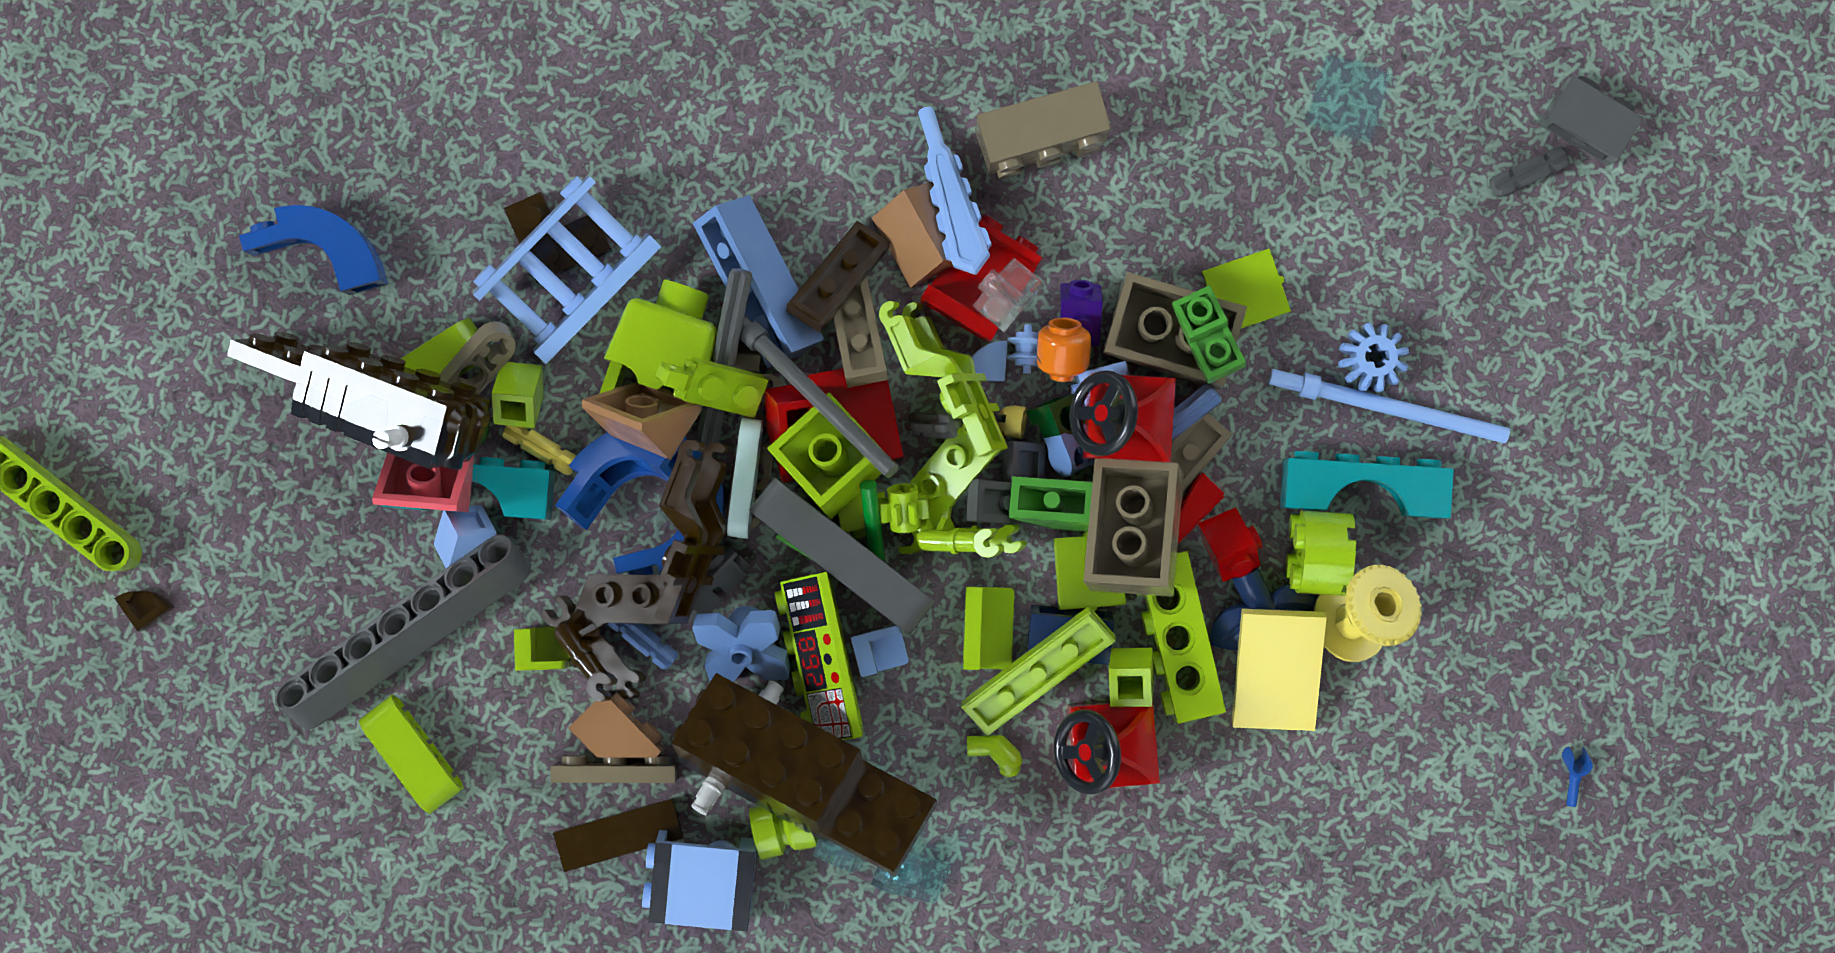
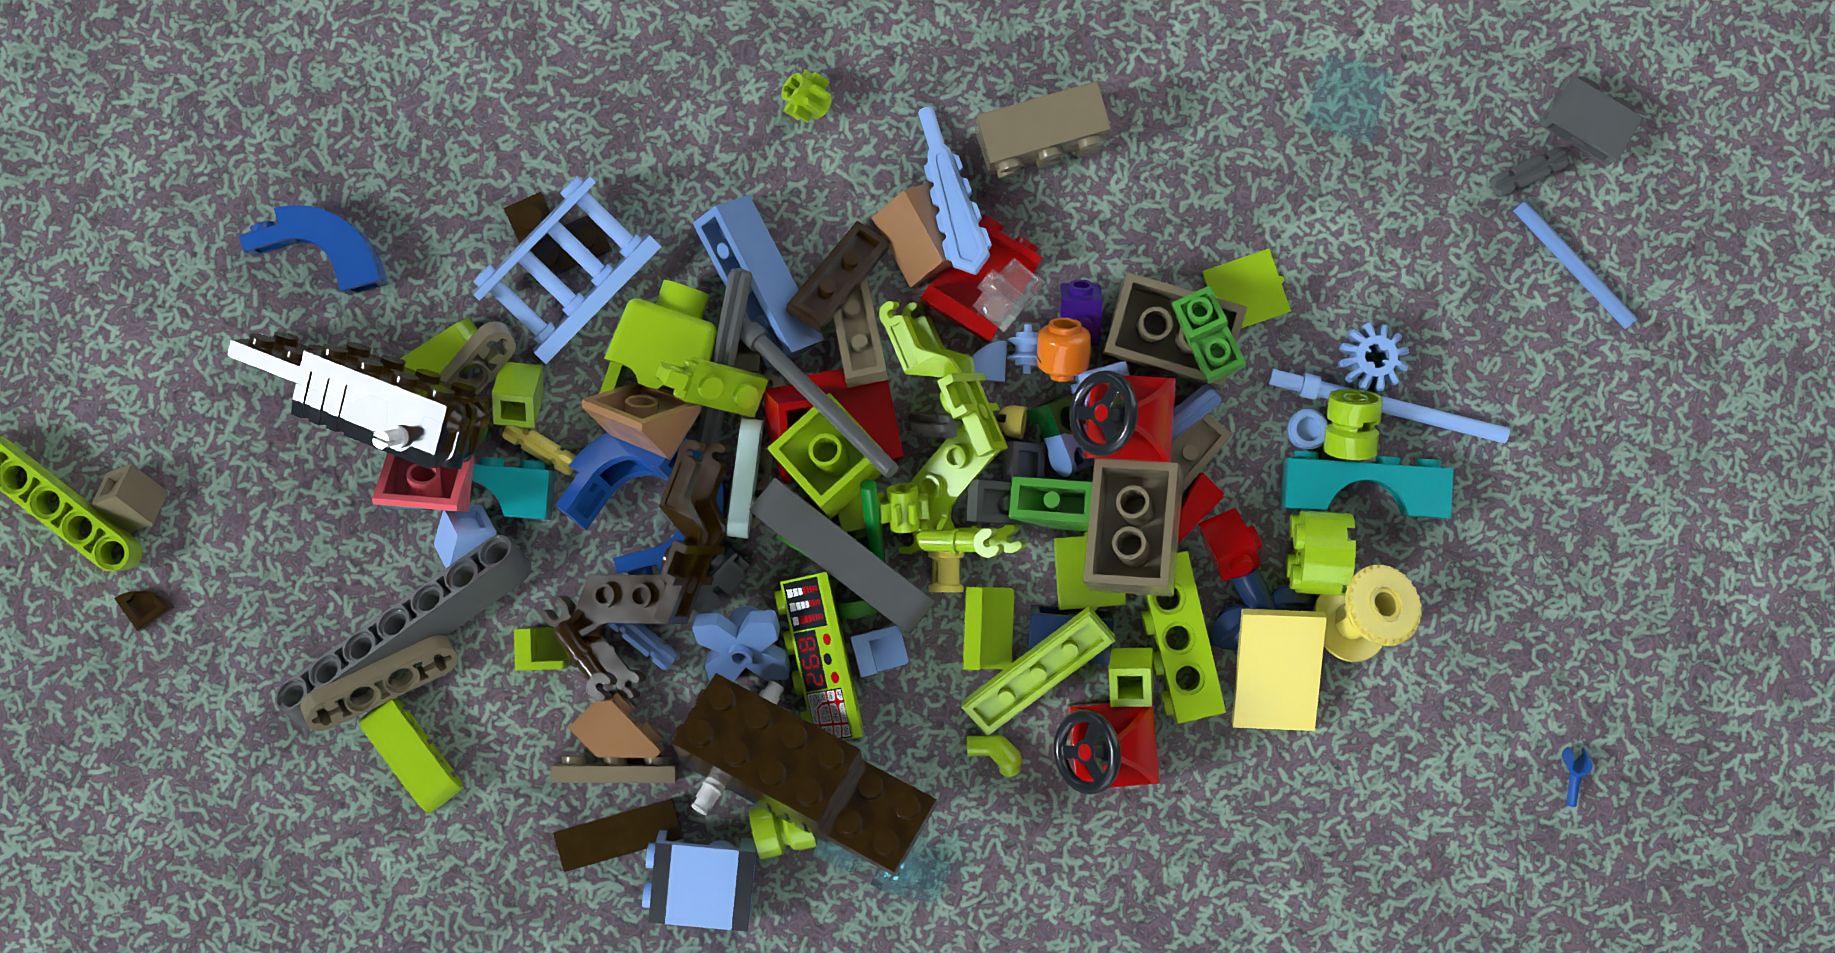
(129, 498): none -> dark tan panel
(381, 686): none -> dark tan beam
(806, 96): none -> lime gear
(854, 608): none -> bright green tile
(945, 572): none -> light yellow bush
(1306, 429): none -> light blue tile
(1353, 422): none -> lime wheel
(1575, 264): none -> medium blue bar

